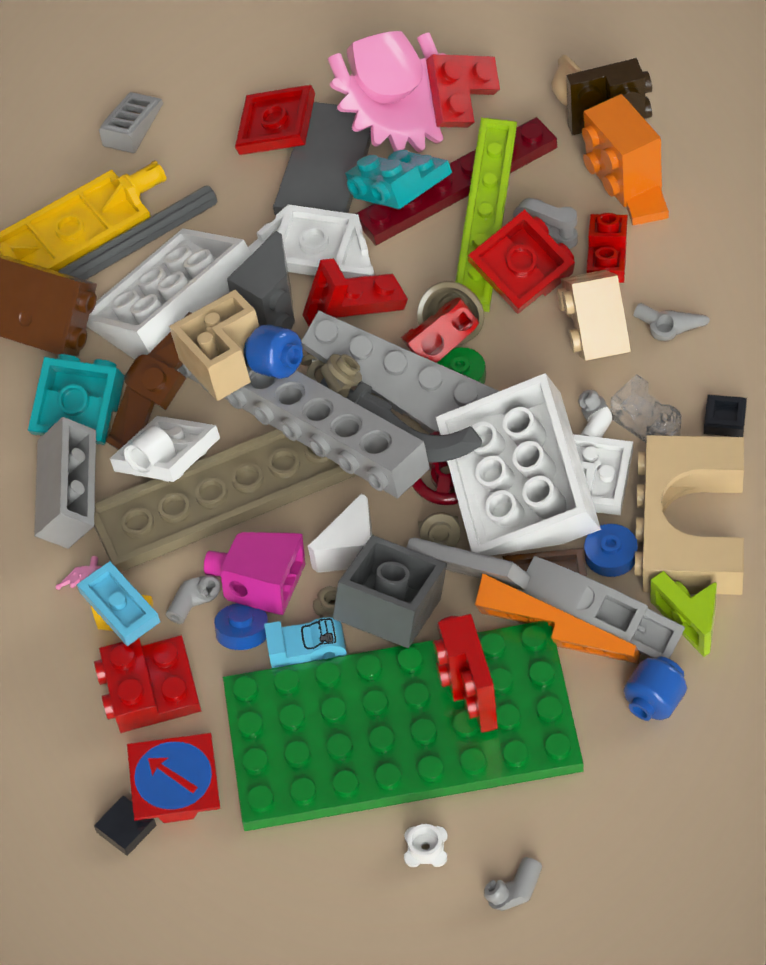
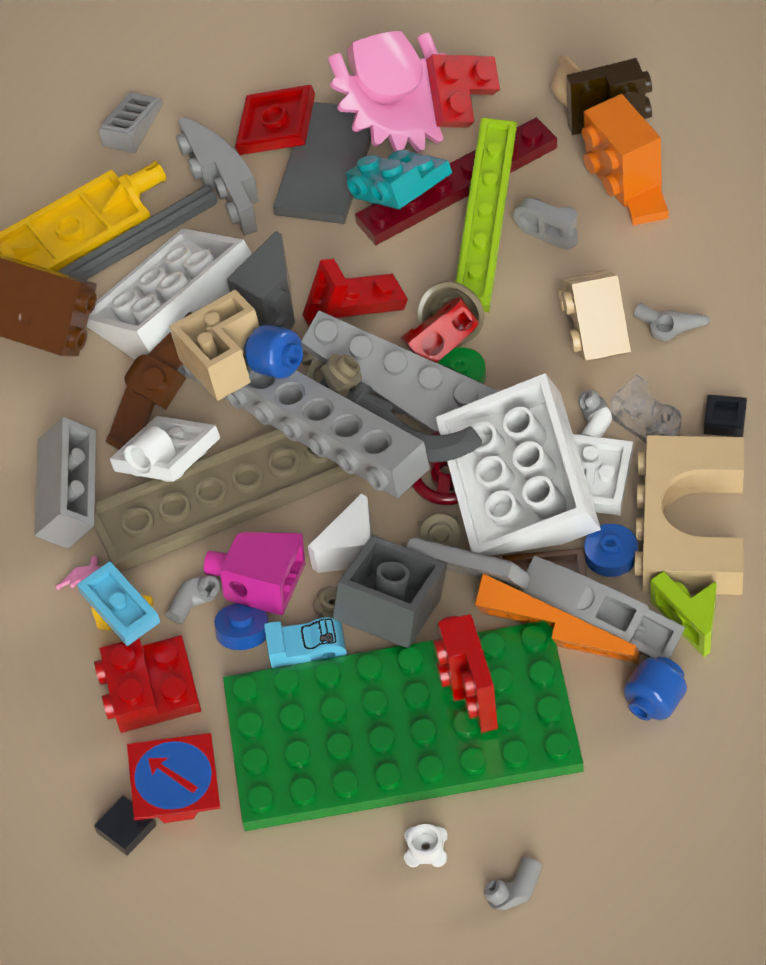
(77, 392): teal plate -> none
(220, 169): none -> light grey slope
(319, 235): white wing -> none
(522, 261): red plate -> none
(607, 244): red slope -> none

